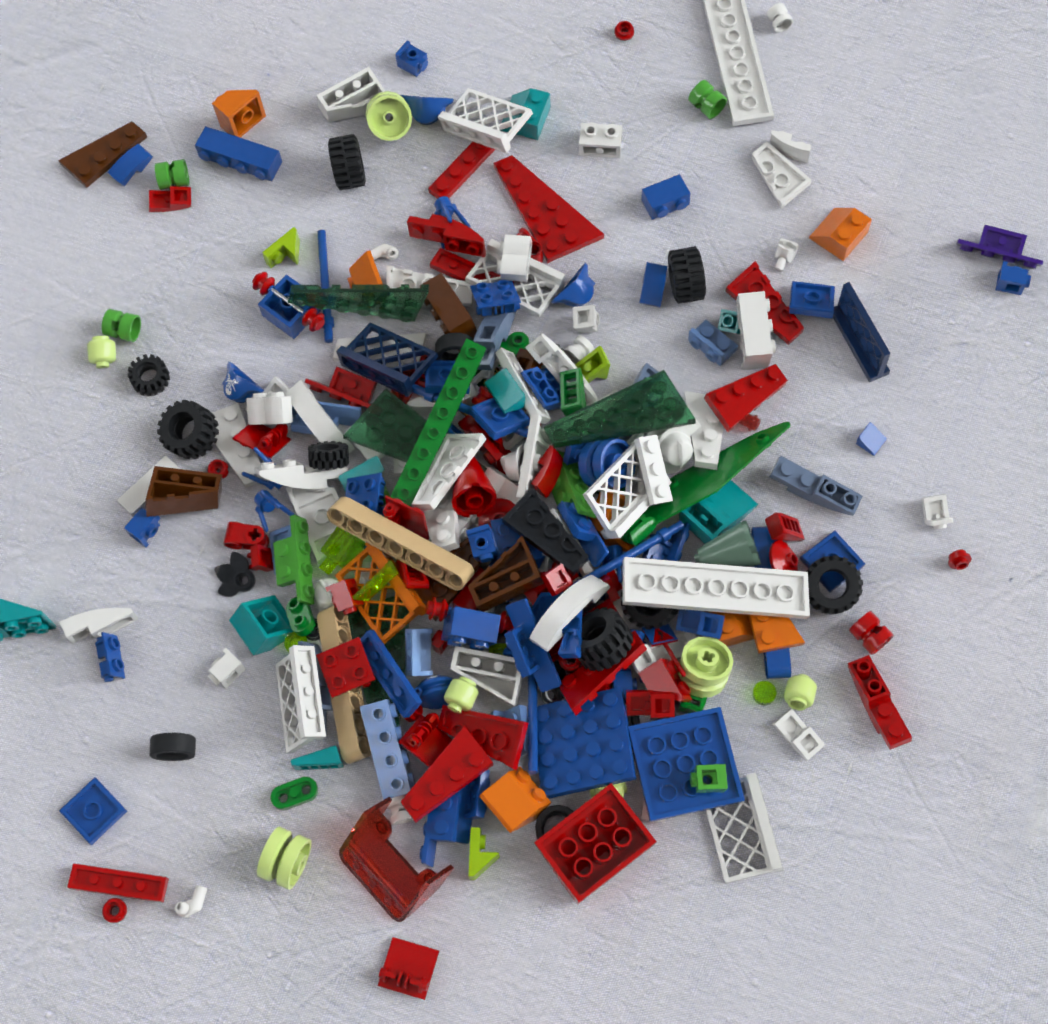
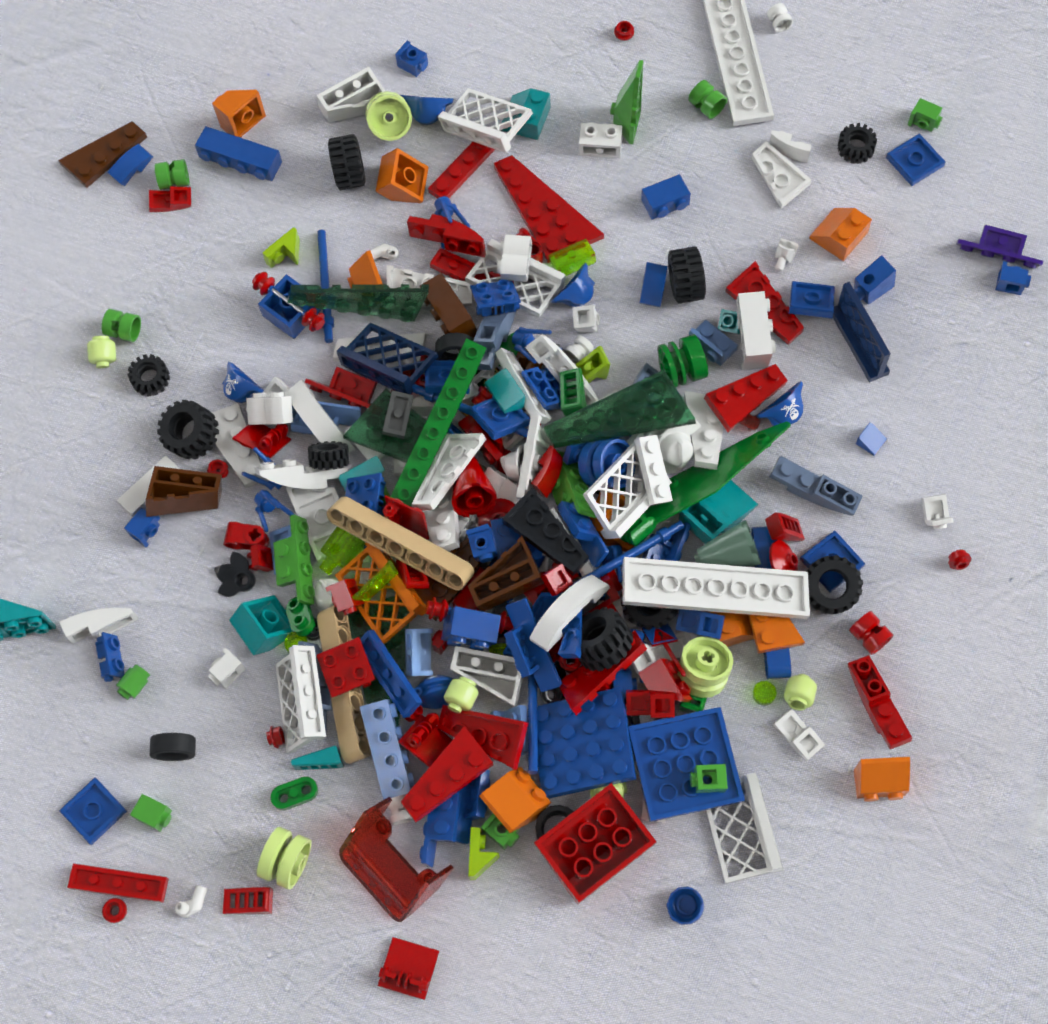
(132, 682): none -> bright green brick
(151, 813): none -> bright green brick
(266, 908): none -> red slope
(275, 736): none -> red plate
(397, 414): none -> dark grey plate
(401, 177): none -> orange slope
(502, 839): none -> bright green brick
(523, 337): none -> blue plant
(573, 257): none -> clear neon green slope
(629, 104): none -> bright green wedge
(685, 905): none -> blue hair
(686, 360): none -> green wheel
(786, 408): none -> blue hat
(858, 133): none -> black tyre
(875, 280): none -> blue torso
(882, 778): none -> orange slope
(915, 159): none -> blue tile
(926, 115): none -> bright green brick

